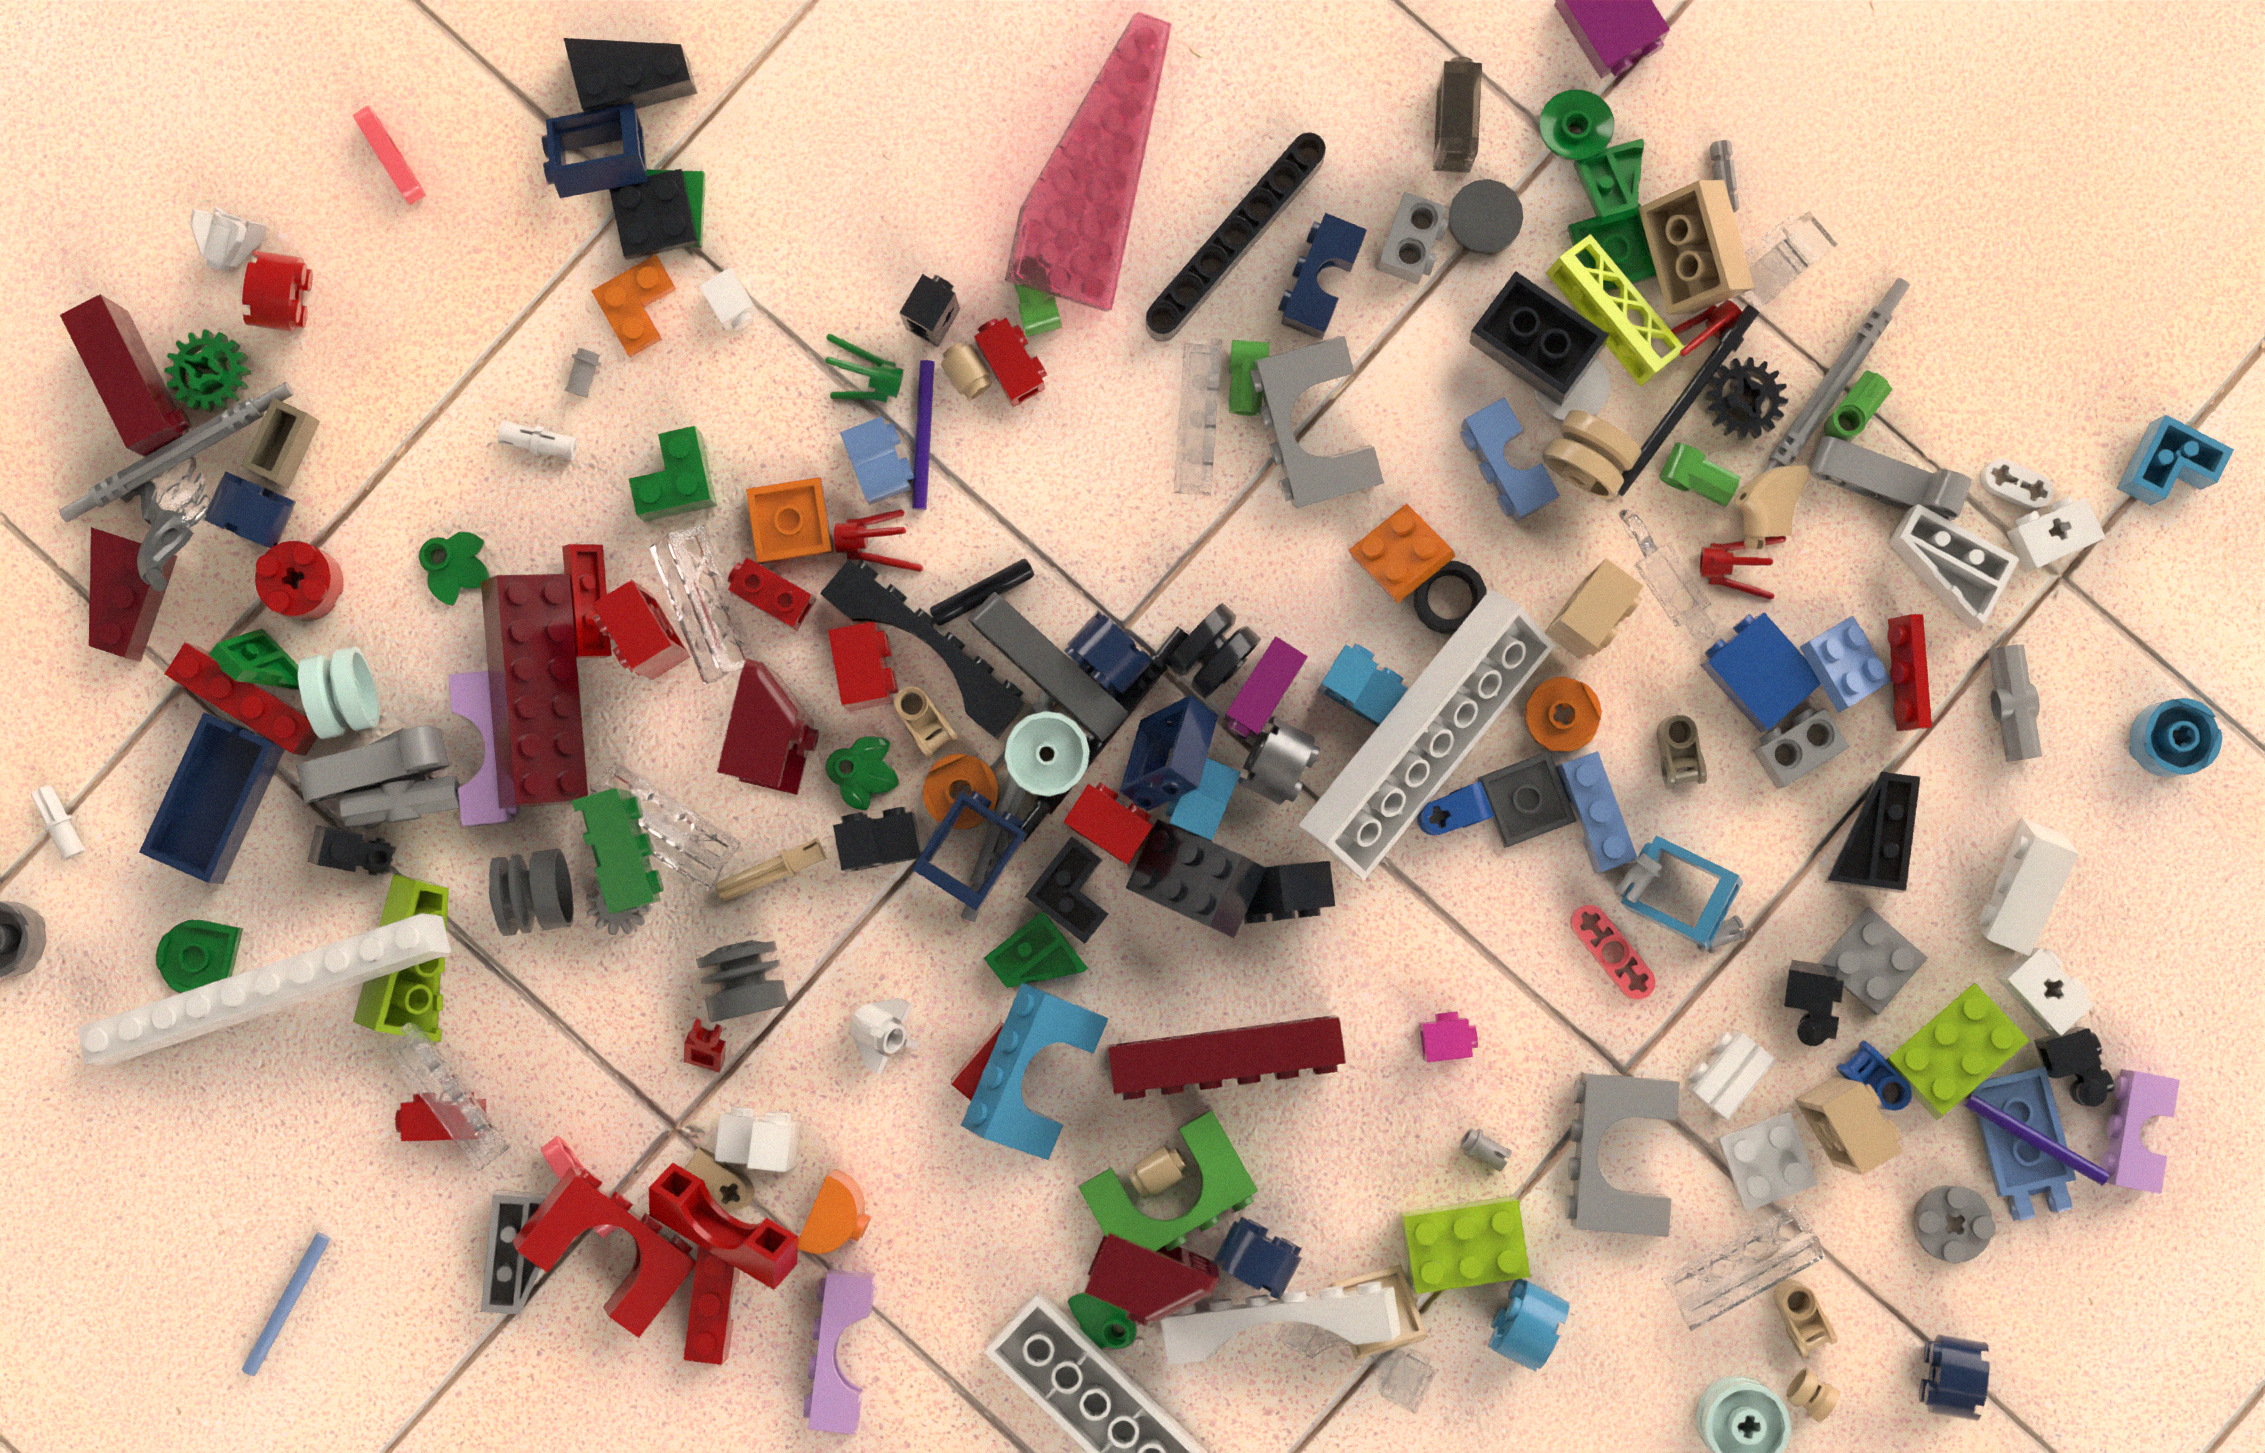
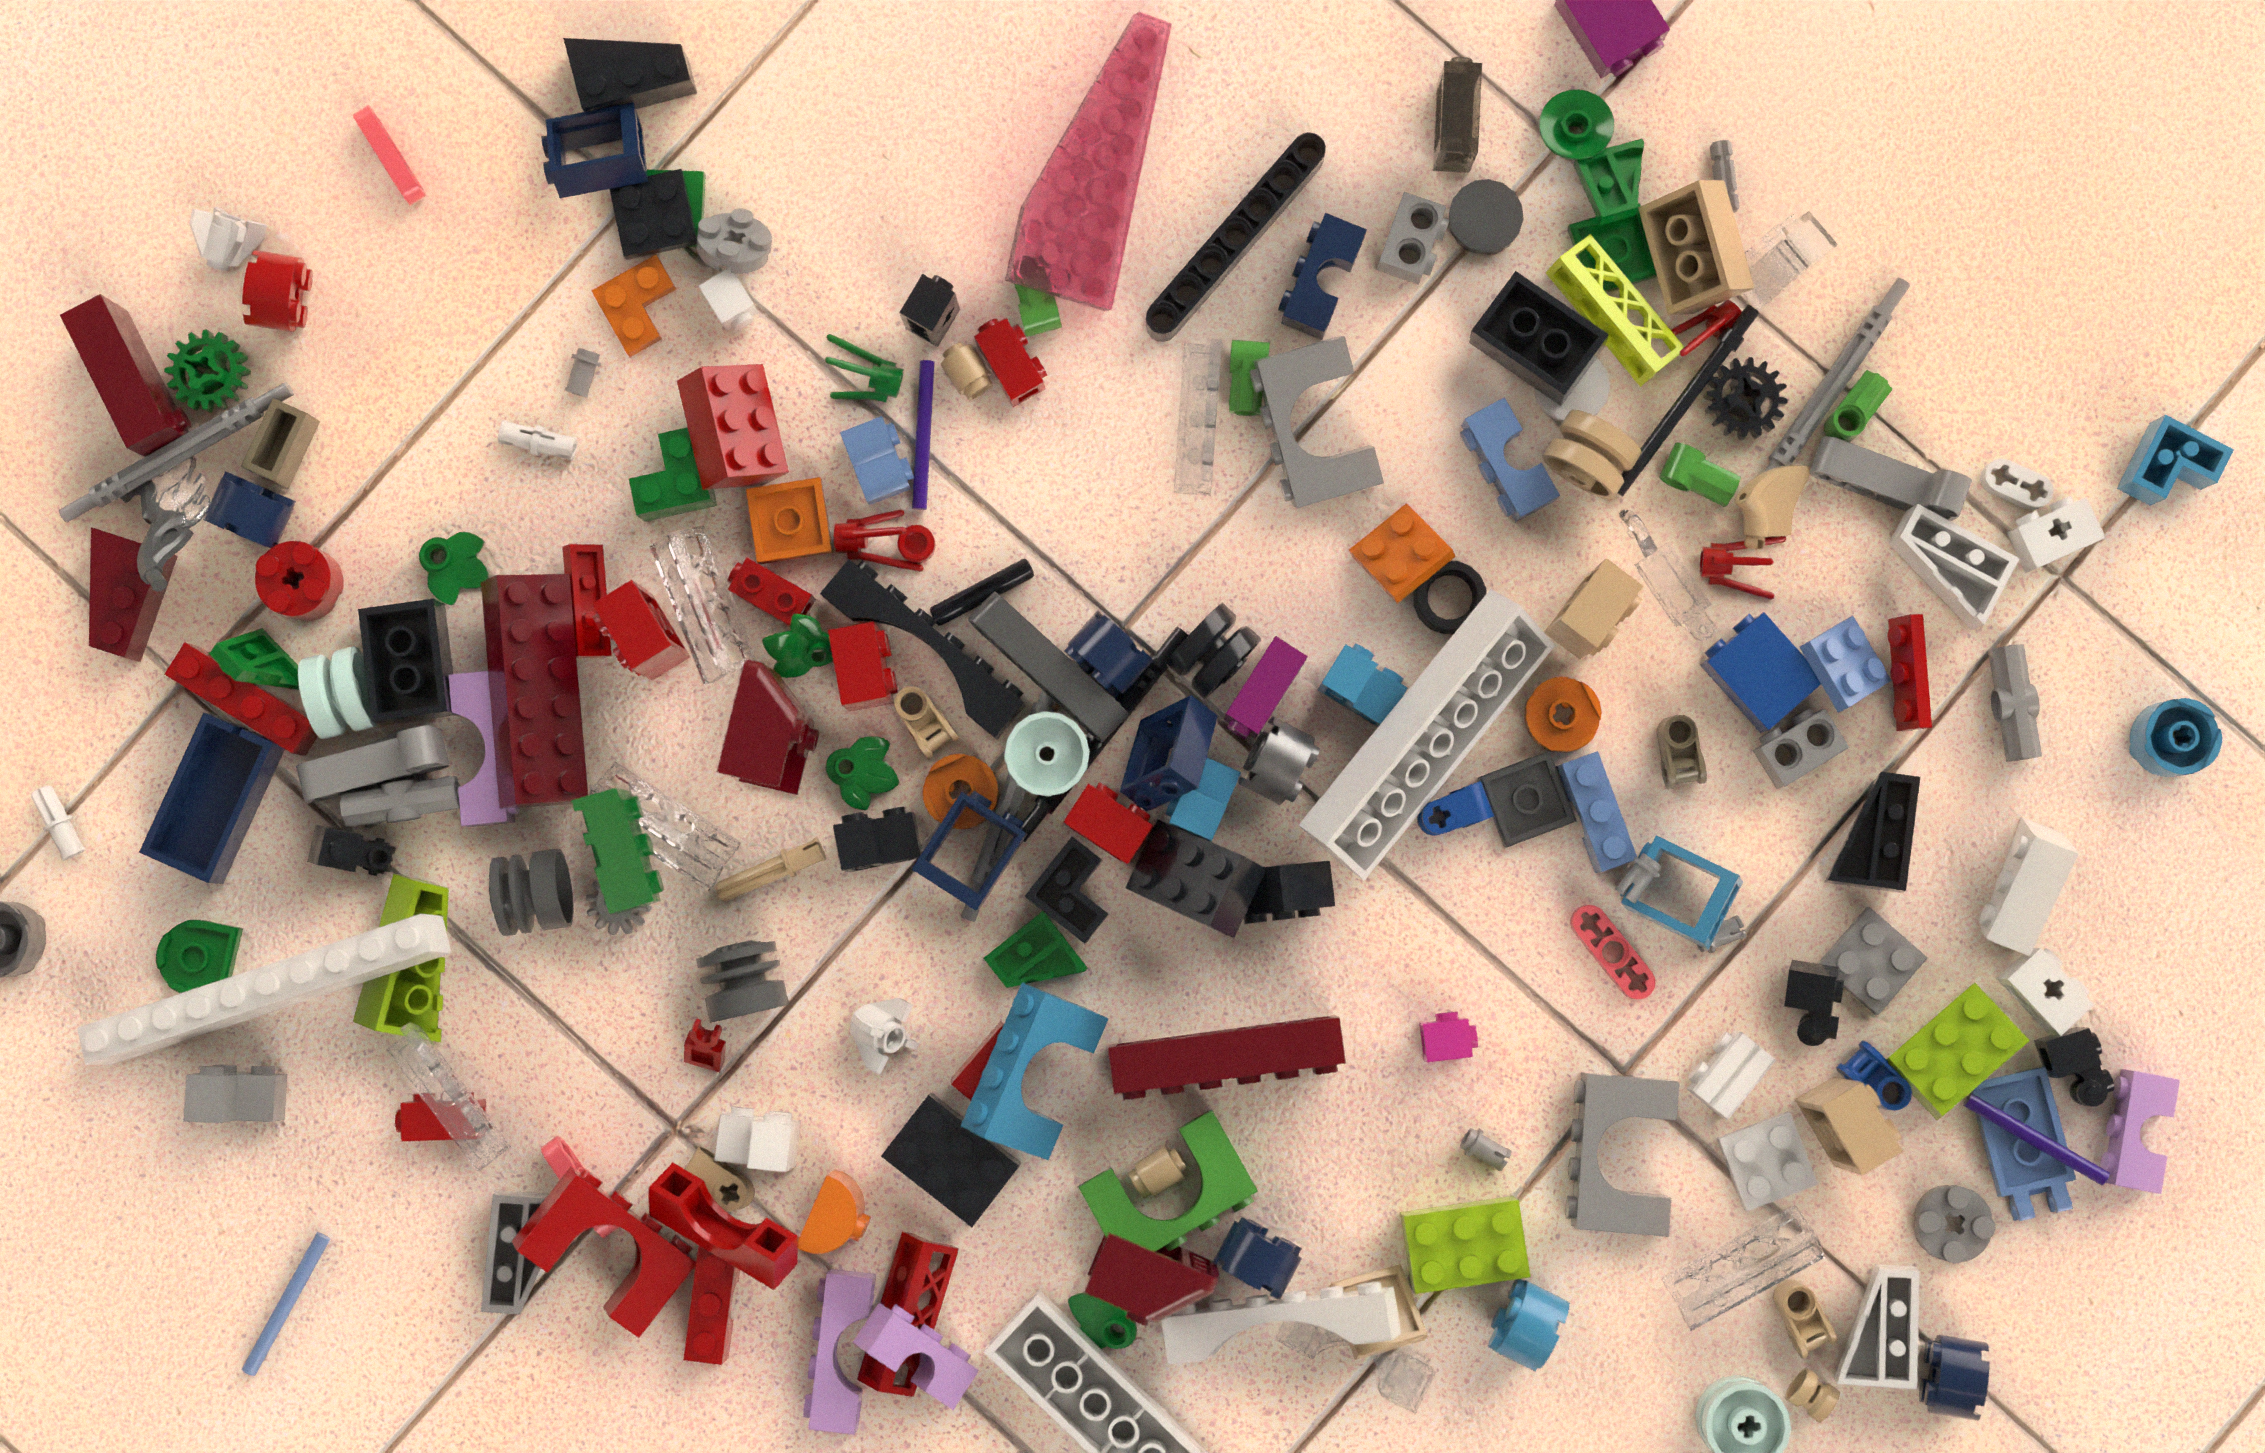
(226, 1095): none -> light grey brick
(407, 661): none -> black brick
(718, 238): none -> light grey plate
(732, 426): none -> brick
(796, 647): none -> green plate
(892, 1339): none -> lavender arch
(905, 1284): none -> red fence
(916, 544): none -> red tile
(950, 1160): none -> black brick
(1885, 1332): none -> white wedge

